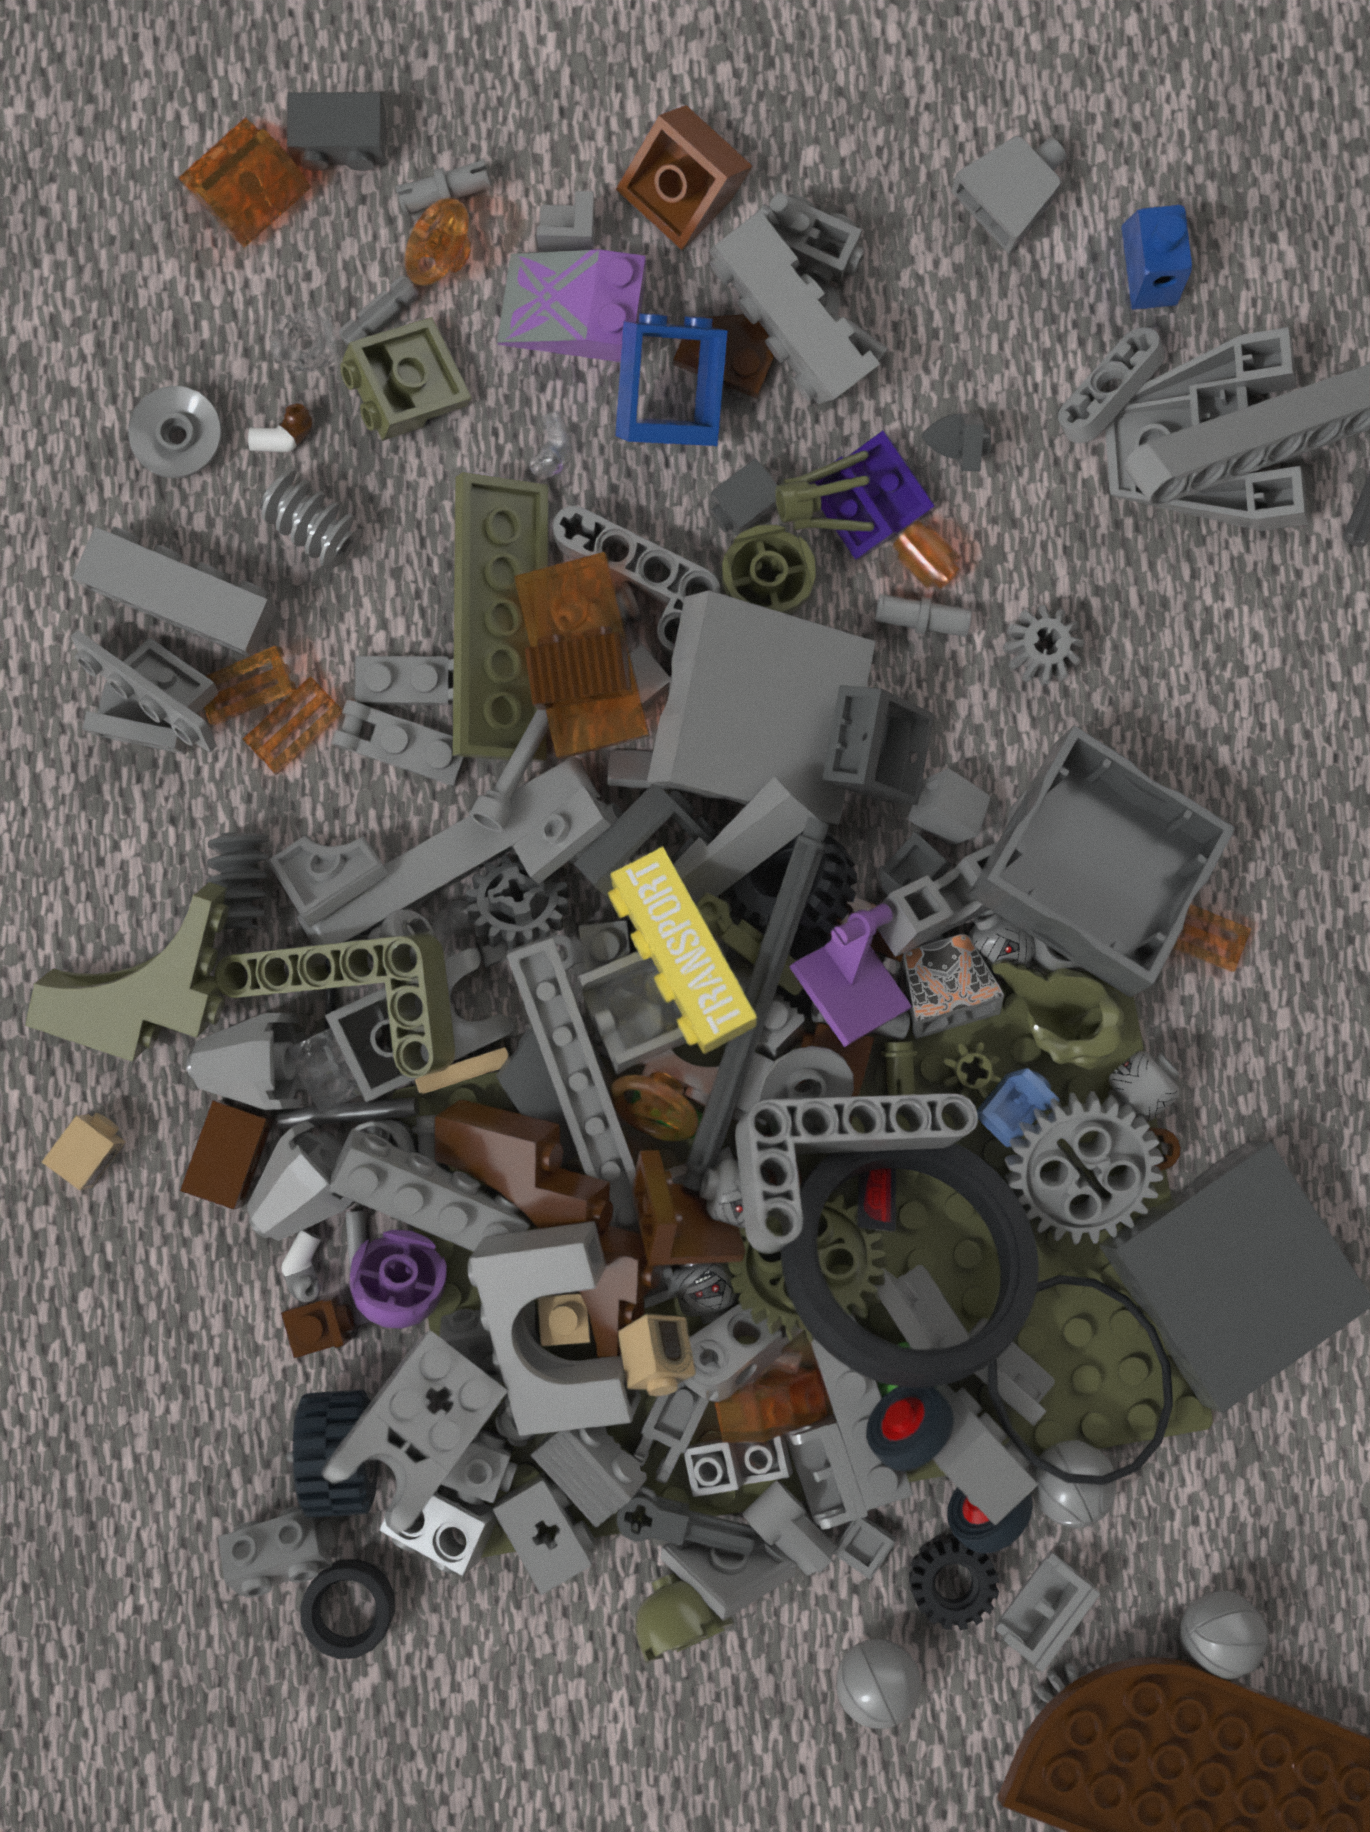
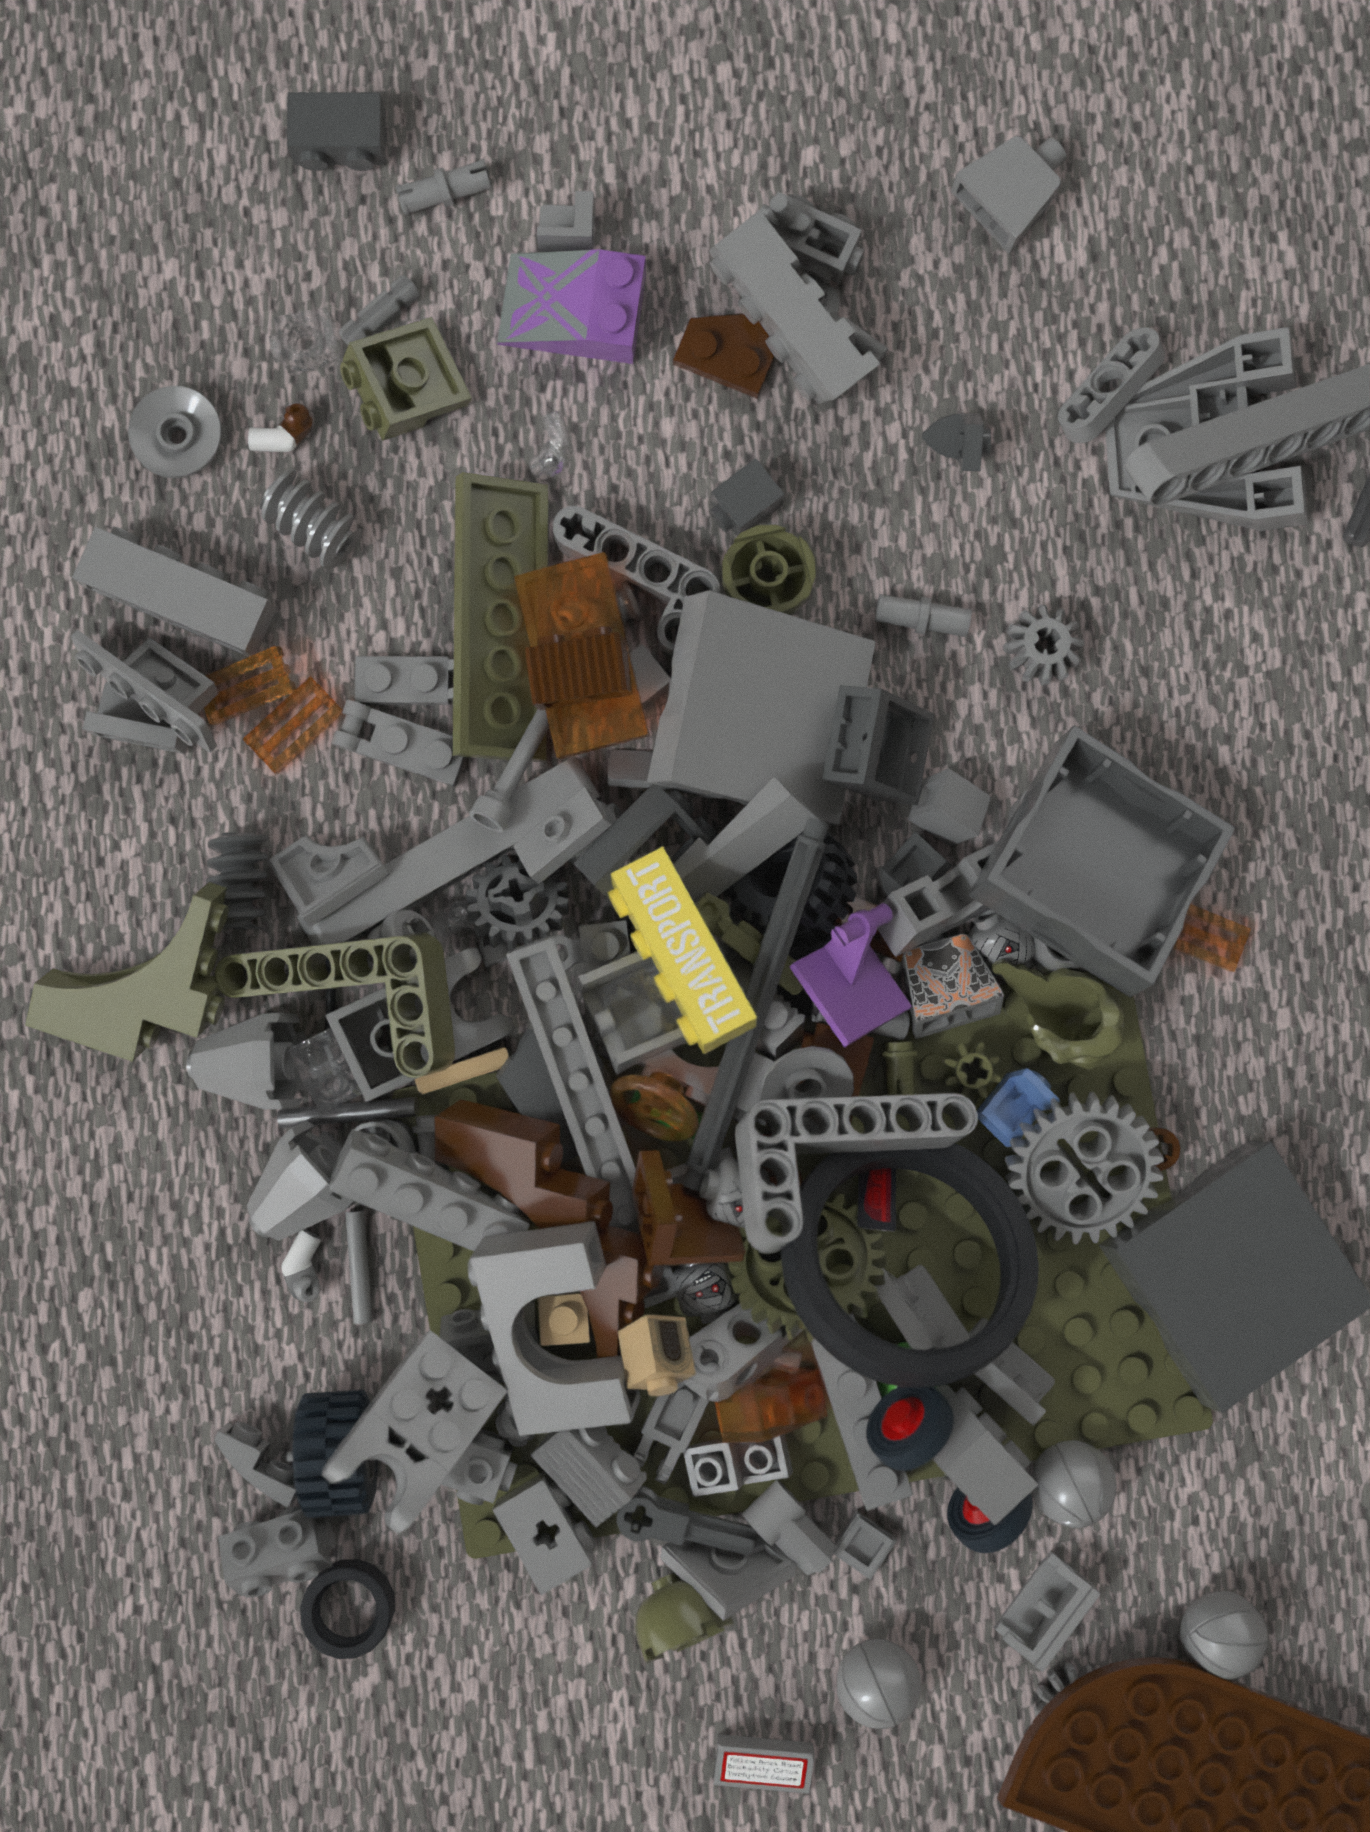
(85, 1150): tan brick -> none
(227, 1154): reddish brown panel -> none
(245, 181): clear orange brick -> none
(245, 1452): none -> light grey slope
(318, 1326): reddish brown bracket -> none
(397, 1279): medium lavender cylinder -> none
(435, 1535): light grey brick -> none
(445, 243): clear orange piece -> none
(683, 175): dark orange slope -> none
(705, 427): blue window -> none
(764, 1763): none -> slope
(799, 499): olive plant -> none
(826, 1473): light grey hinge -> none
(888, 501): dark purple slope -> none
(927, 555): clear orange brick -> none
(959, 1610): black tyre -> none
(1145, 1084): light grey head -> none
(1155, 248): blue torso -> none
(1167, 1392): black piece -> none

